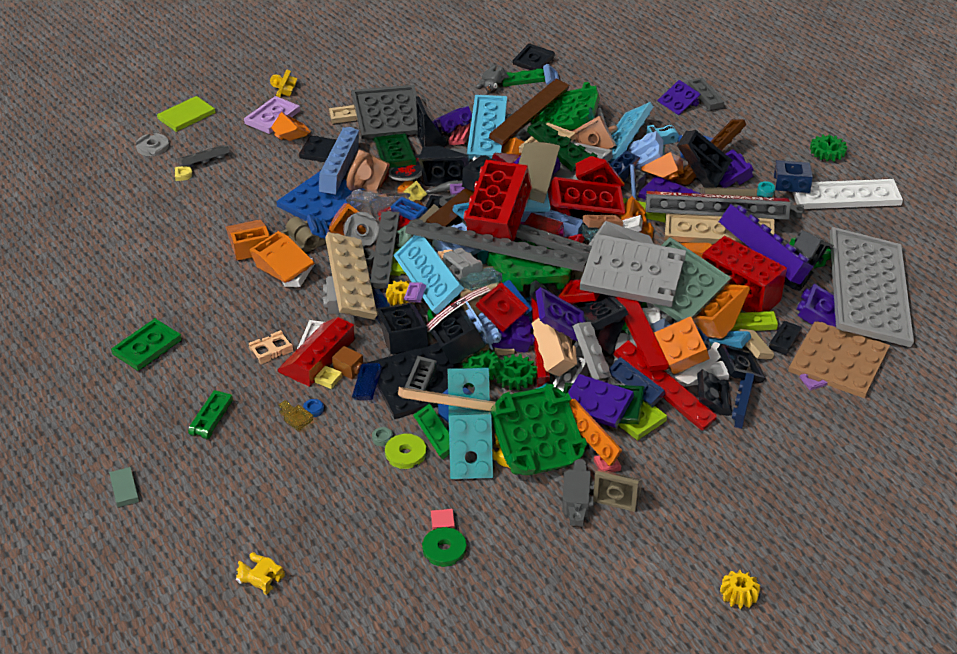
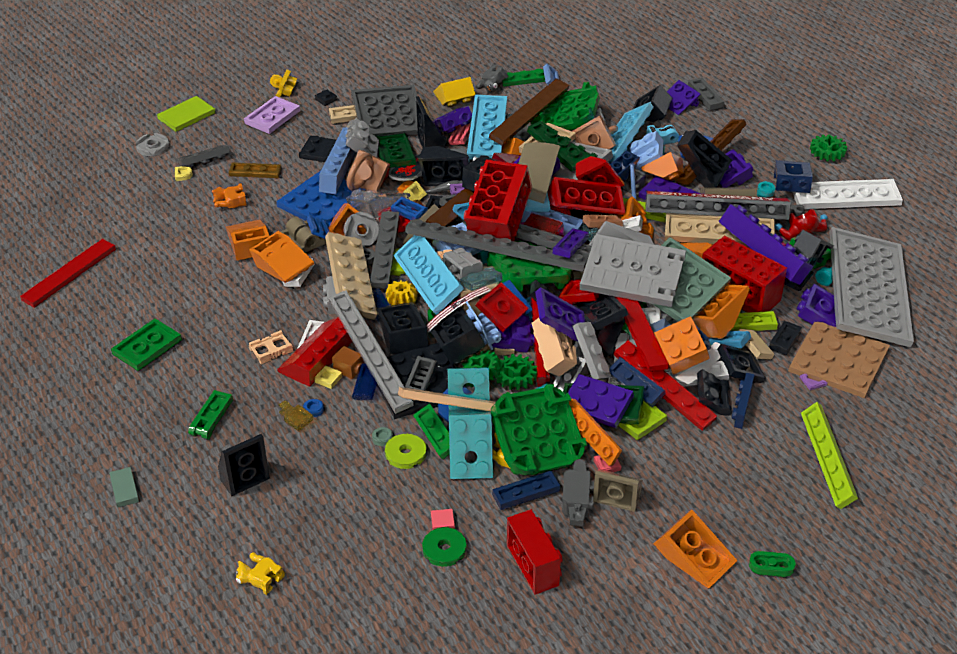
(67, 273): none -> red tile
(233, 197): none -> orange animal
(244, 465): none -> black slope
(255, 170): none -> pearl gold tile
(289, 128): orange slope -> none
(325, 97): none -> black plate
(359, 137): none -> light grey plate
(370, 350): none -> light grey tile
(403, 237): sand green piece -> none
(415, 292): medium lavender tile -> none
(455, 91): none -> yellow slope
(526, 490): none -> dark blue plate
(533, 57): black plate -> none
(534, 551): none -> red brick
(570, 243): none -> dark purple tile
(659, 99): none -> black slope
(695, 549): none -> orange slope
(740, 589): yellow gear -> none
(771, 563): none -> green plate
(807, 222): none -> red piece
(824, 276): none -> teal tile
(829, 456): none -> lime plate

